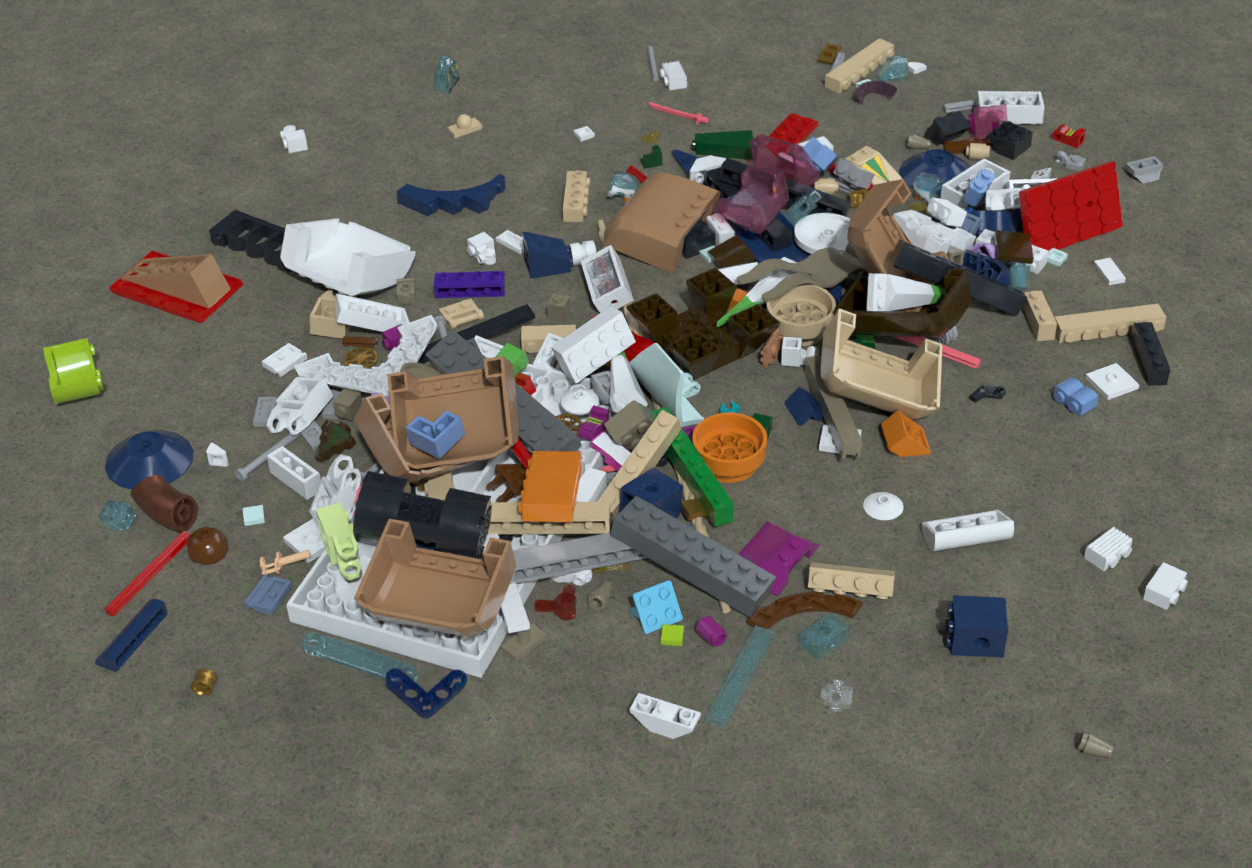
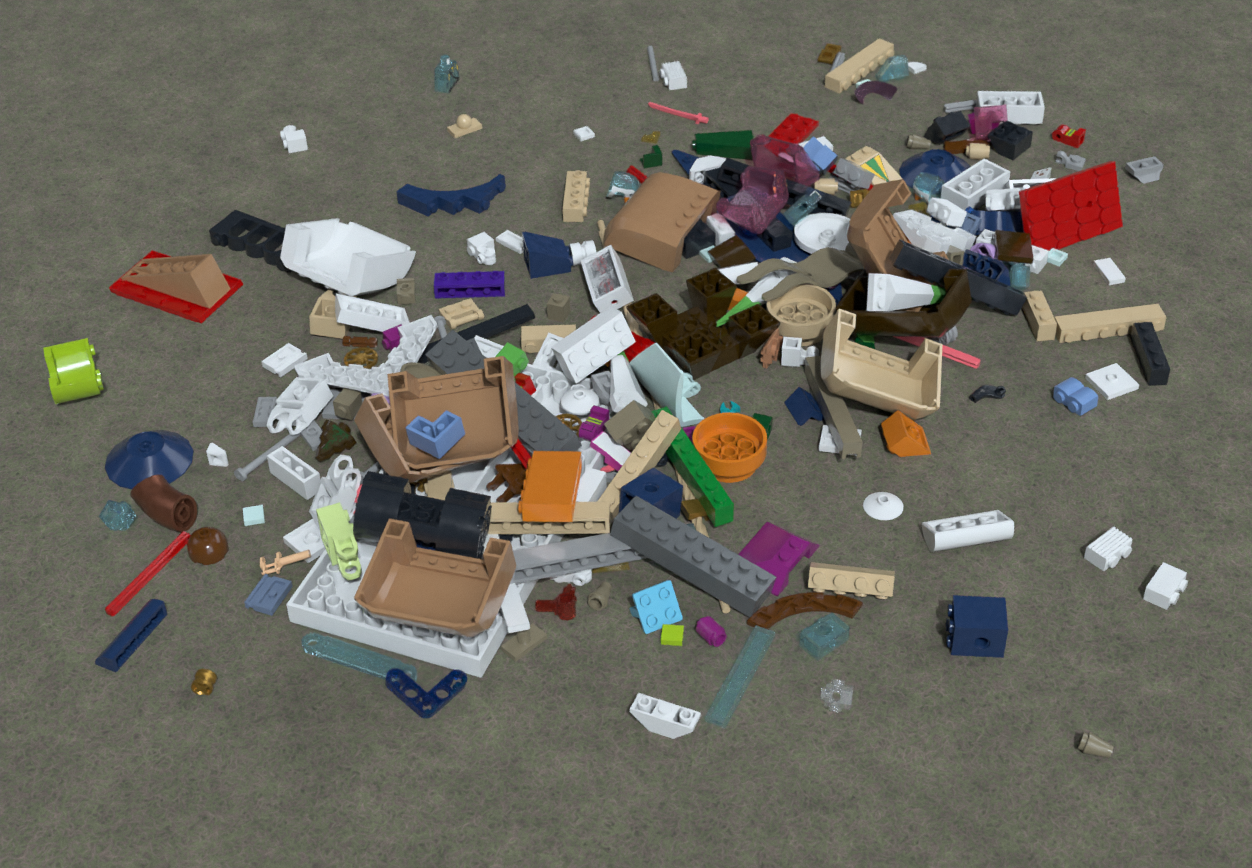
(978, 187): medium blue brick -> none

